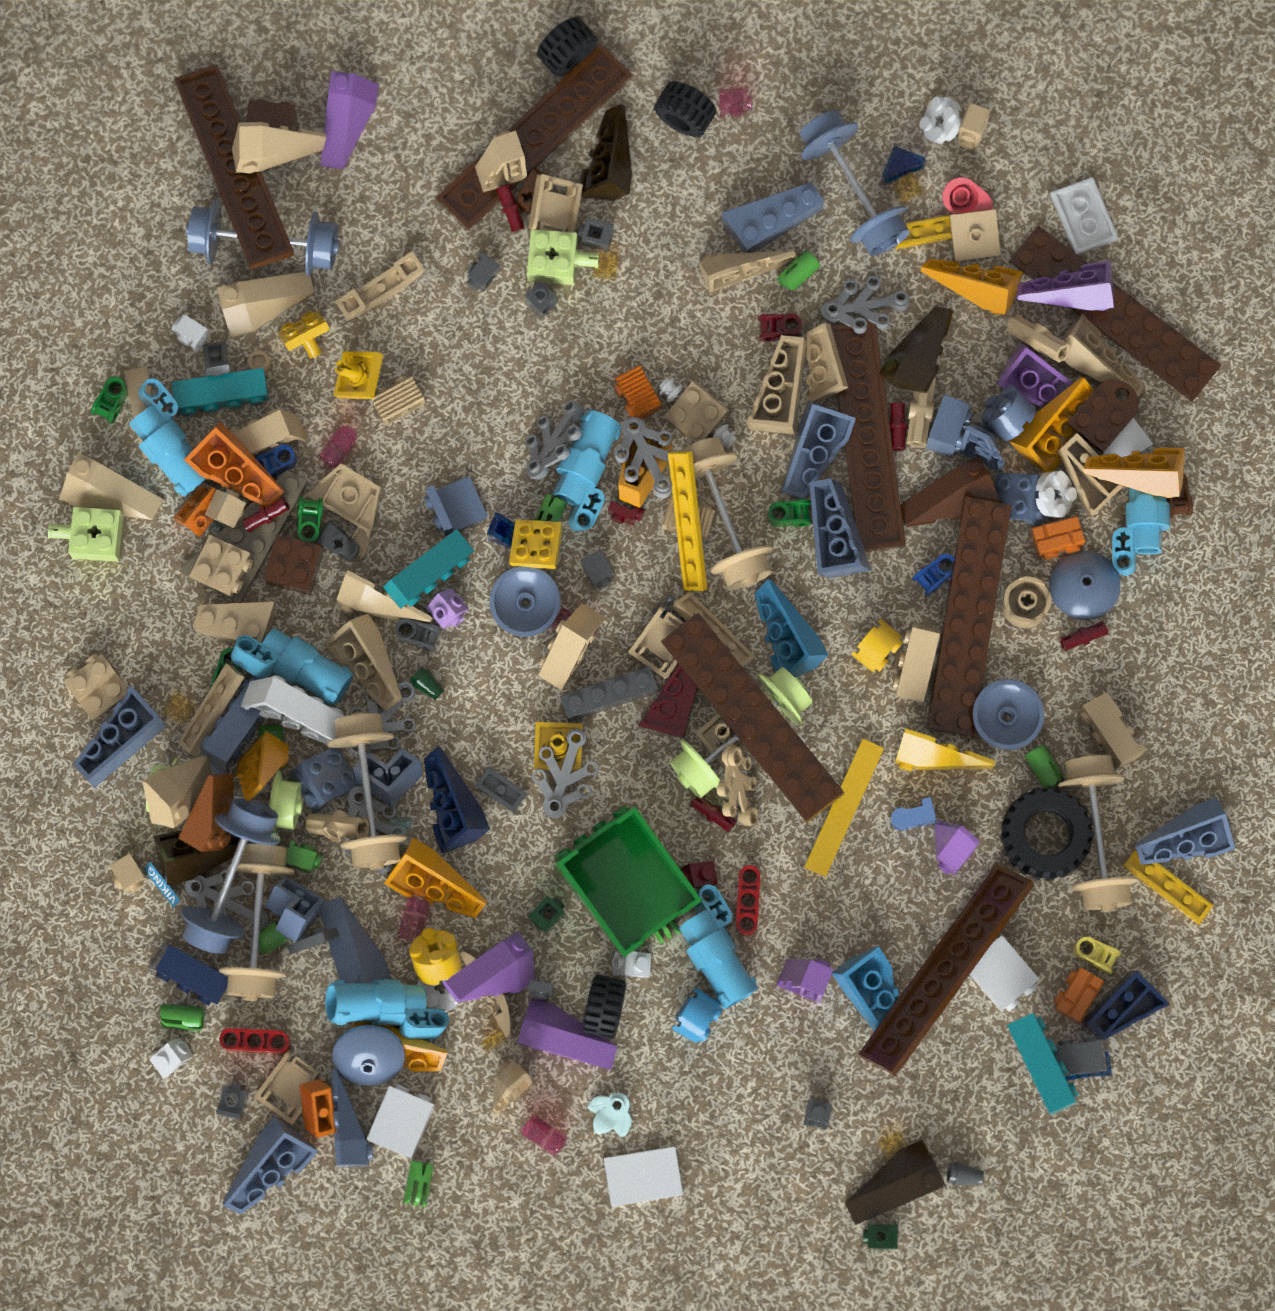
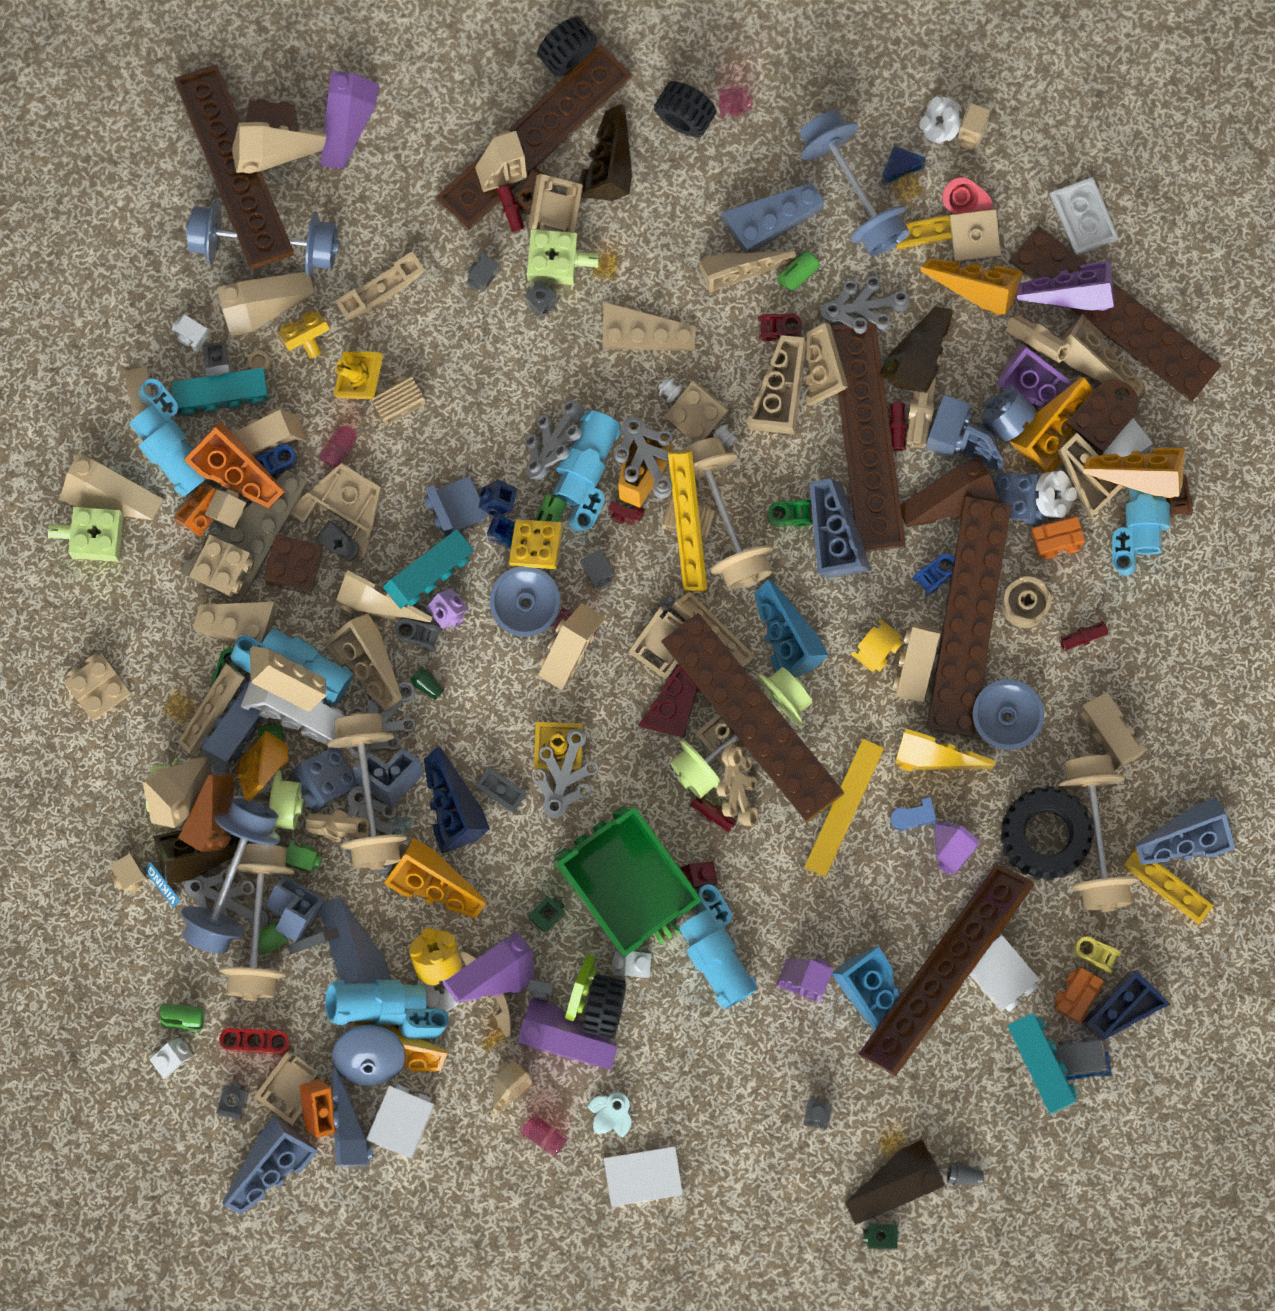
(110, 401): green piece -> none
(119, 738): sand blue wedge -> none
(189, 974): dark blue wedge -> none
(266, 514): dark red pin -> none
(286, 678): none -> tan slope
(309, 516): green piece -> none
(416, 910): clear pink arm -> none
(419, 1174): bright green arm -> none
(497, 497): none -> dark blue brick
(581, 988): none -> lime plate
(592, 227): dark grey brick -> none
(609, 694): dark grey brick -> none
(637, 393): orange brick -> none
(642, 331): none -> tan wing
(696, 1016): dark azure brick -> none
(753, 890): red beam -> none
(817, 442): sand blue wedge -> none
(1044, 766): bright green arm -> none
(1081, 600): sand blue dish -> none

